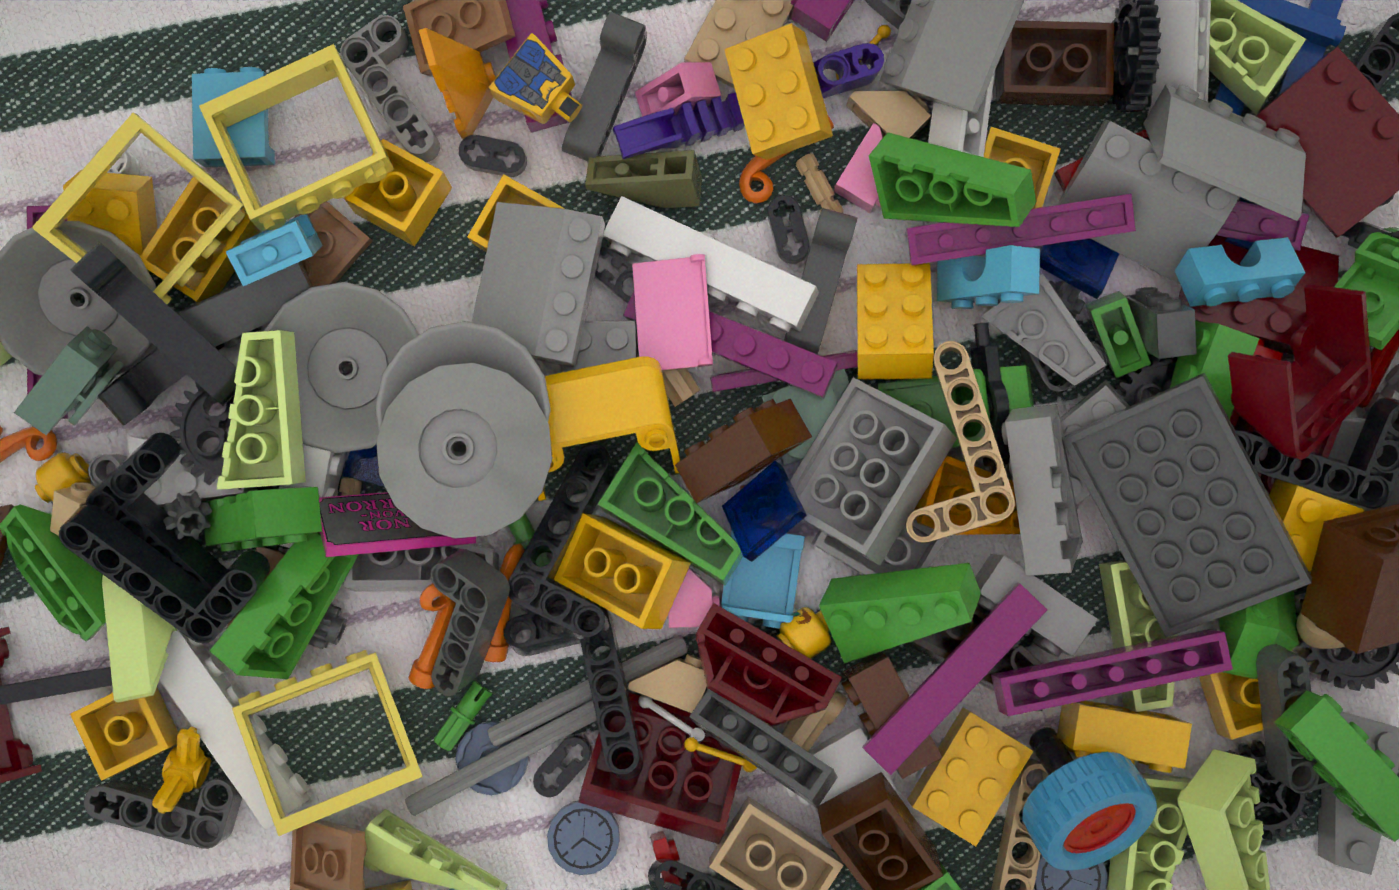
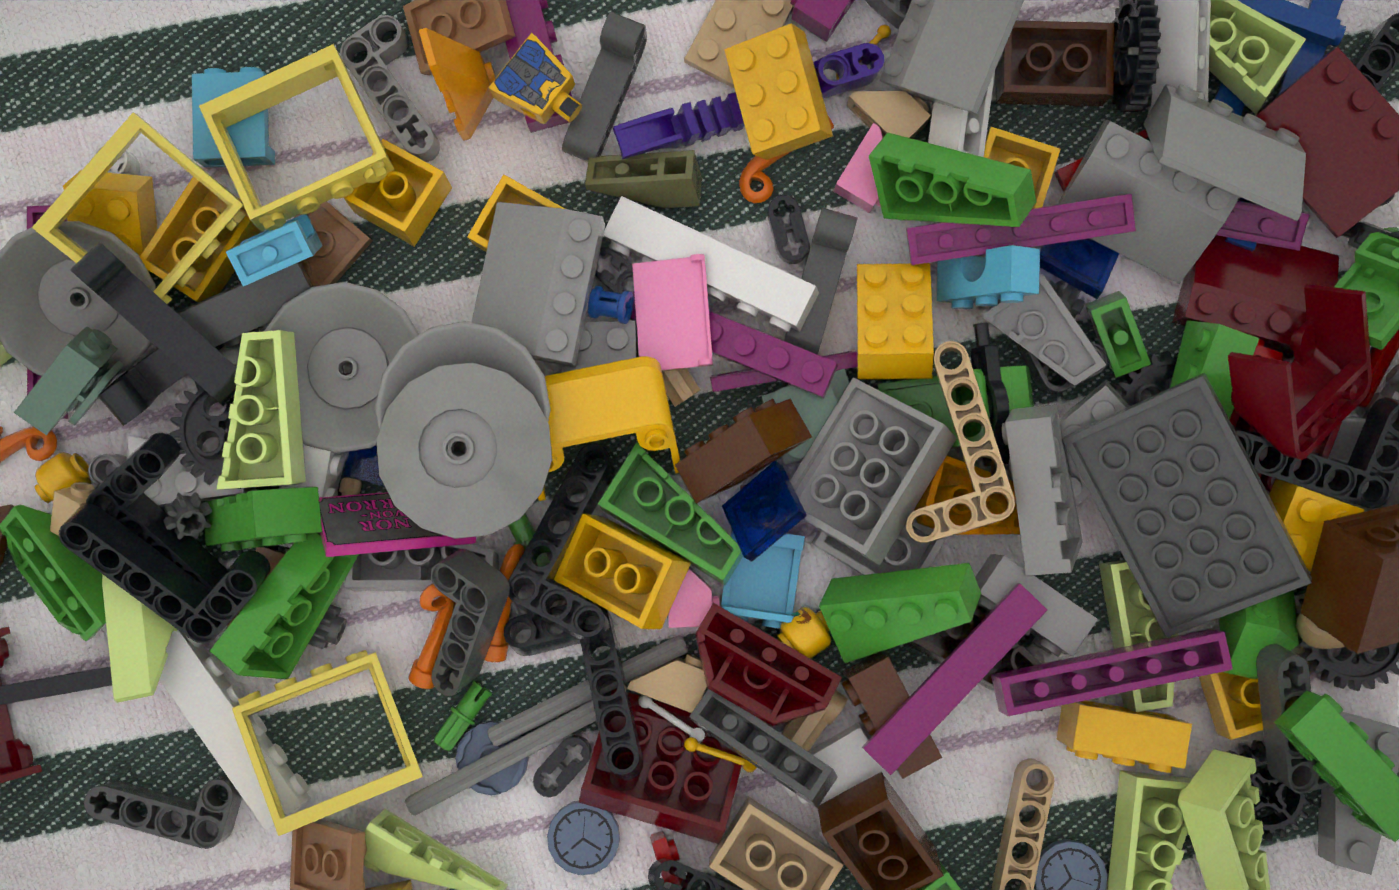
(124, 732): yellow brick -> none
(182, 771): yellow axle -> none
(493, 147): black beam -> none
(610, 304): none -> blue bush
(678, 86): bright pink slope -> none
(818, 183): tan axle -> none
(970, 778): yellow brick -> none
(1085, 805): dark azure wheel -> none
(1163, 323): dark grey slope -> none
(1265, 271): medium azure arch -> none

